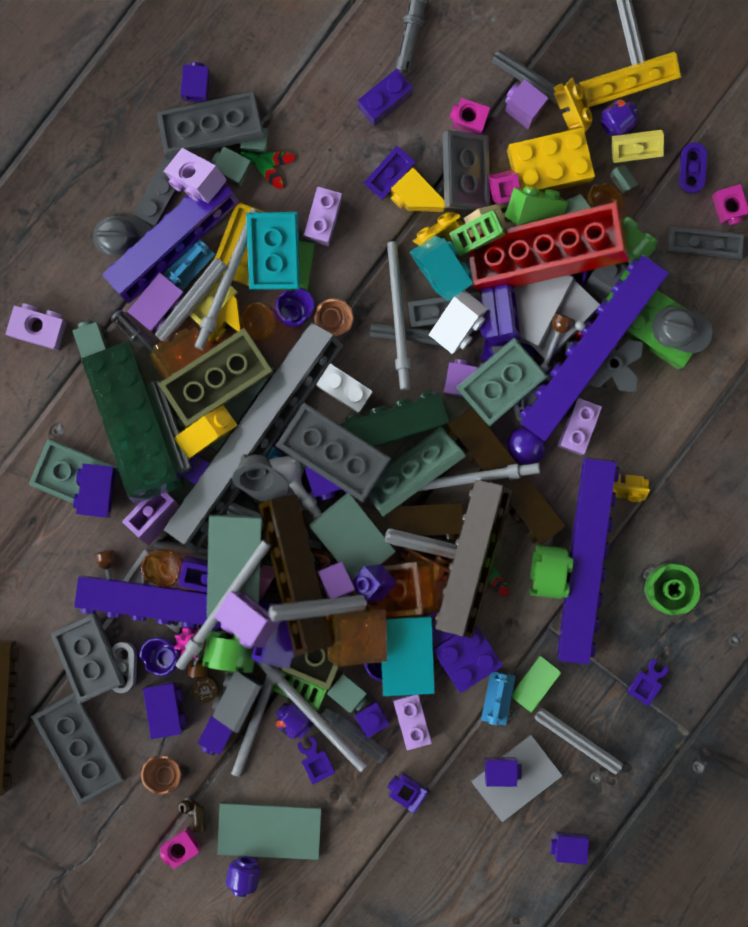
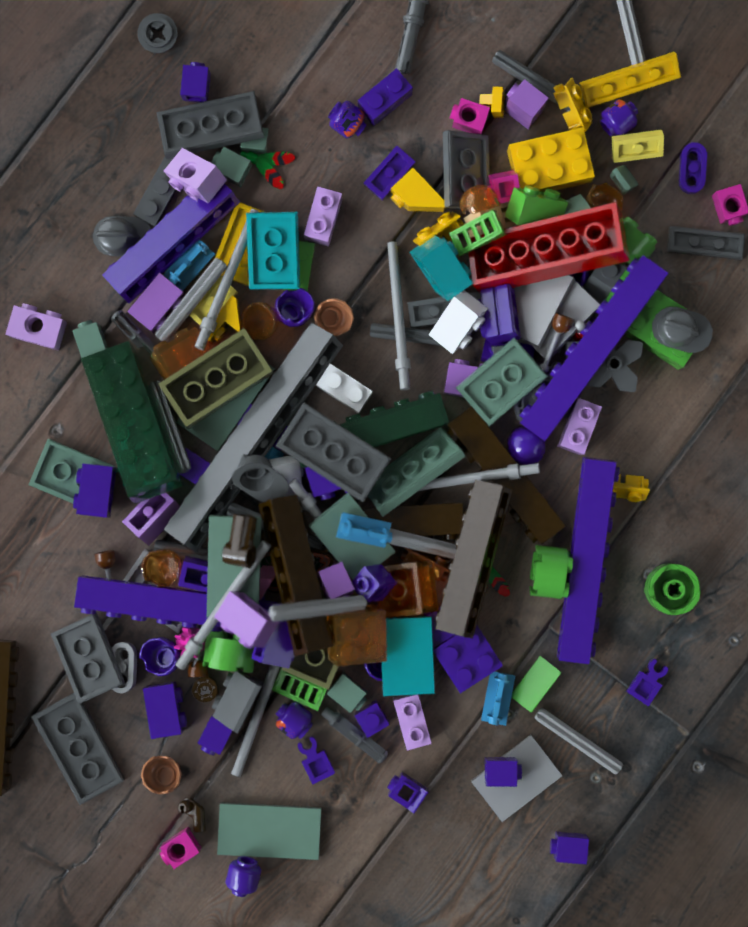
(157, 22): none -> dark grey gear
(206, 431): yellow slope -> none
(240, 549): none -> dark brown piece
(276, 676): light grey bar -> none
(347, 119): none -> dark purple head
(364, 530): none -> dark azure hinge
(478, 199): none -> clear orange hair
(495, 101): none -> yellow tile

